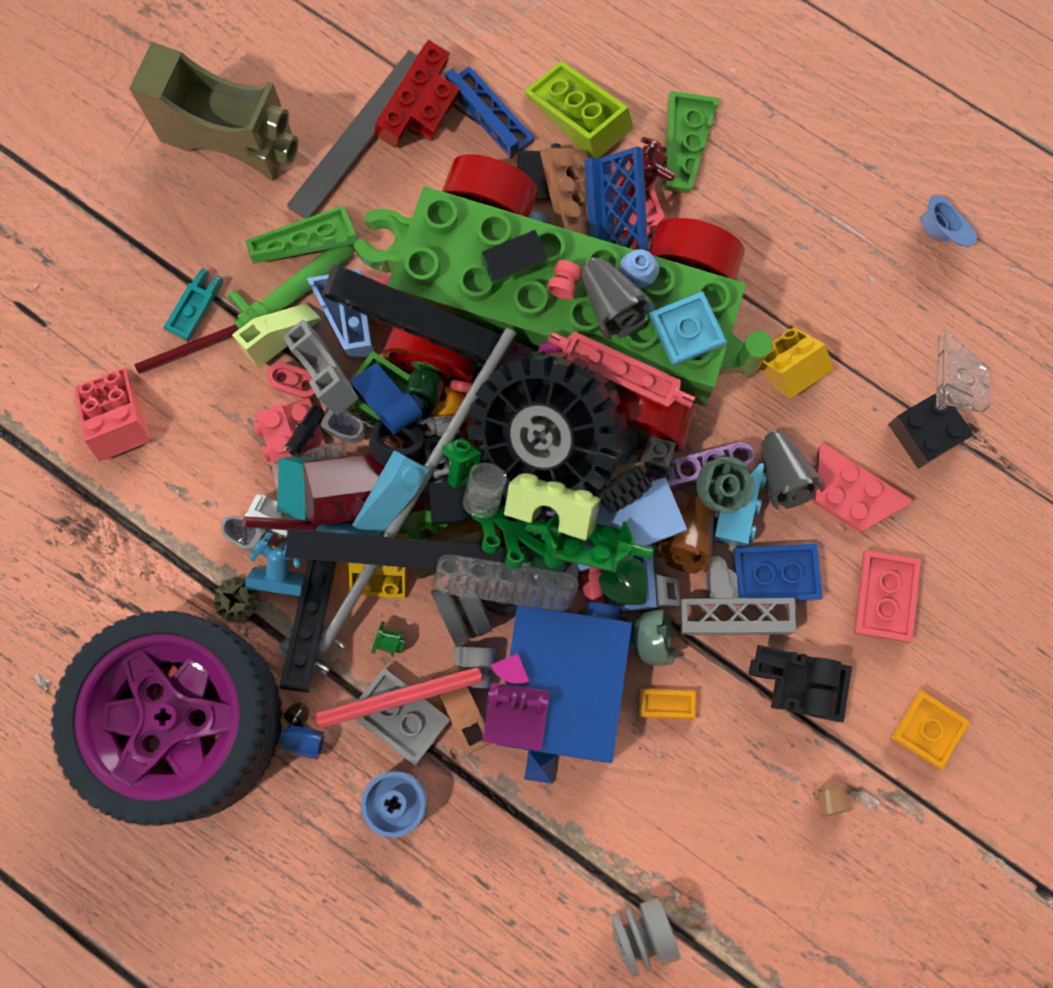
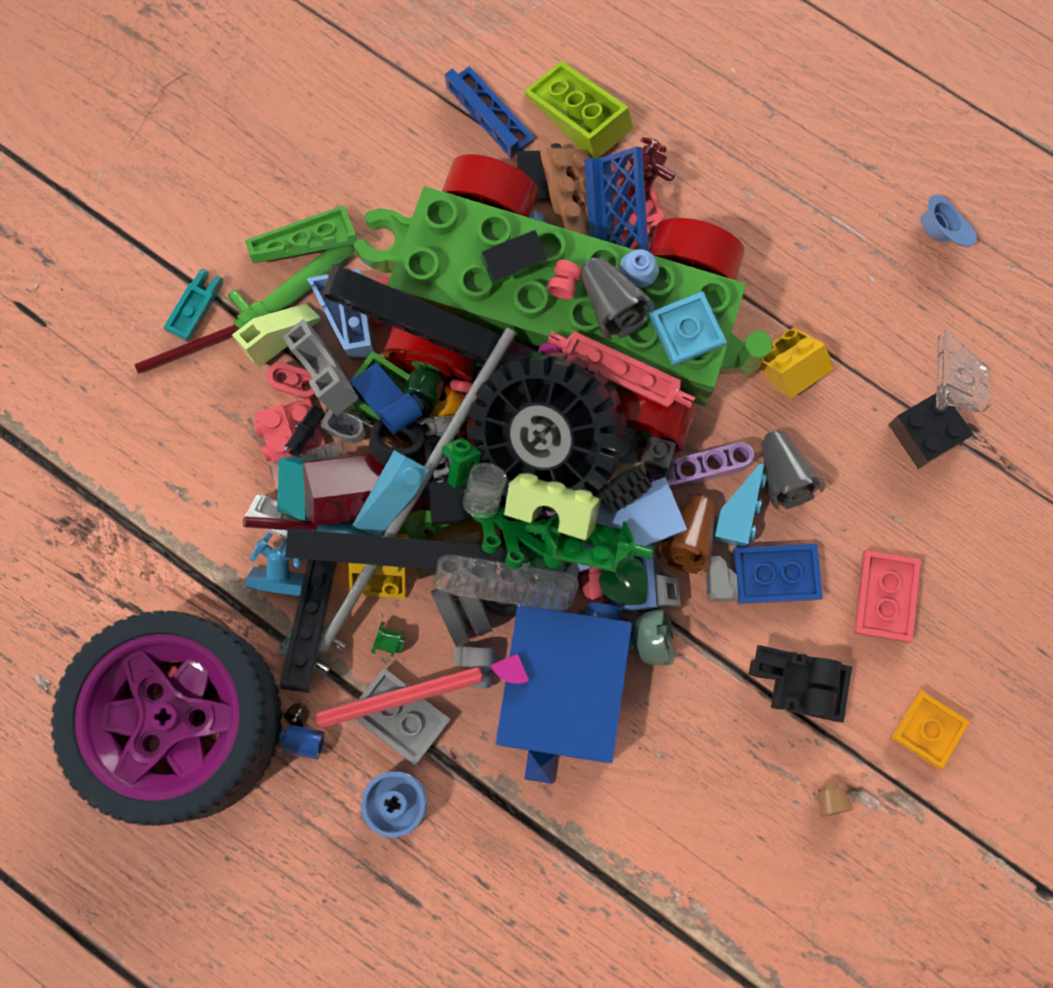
(111, 415): coral slope -> none
(205, 111): olive brick -> none
(239, 611): olive gear -> none
(242, 537): rock -> none
(348, 147): dark grey tile -> none
(419, 98): red piece -> none
(464, 715): nougat slope -> none
(516, 716): magenta hinge -> none
(645, 937): light grey wheel -> none
(667, 704): light orange tile -> none
(686, 135): bright green wing -> none
(725, 485): sand green cylinder -> none
(743, 627): light grey fence -> none
(853, 492): coral wing -> none

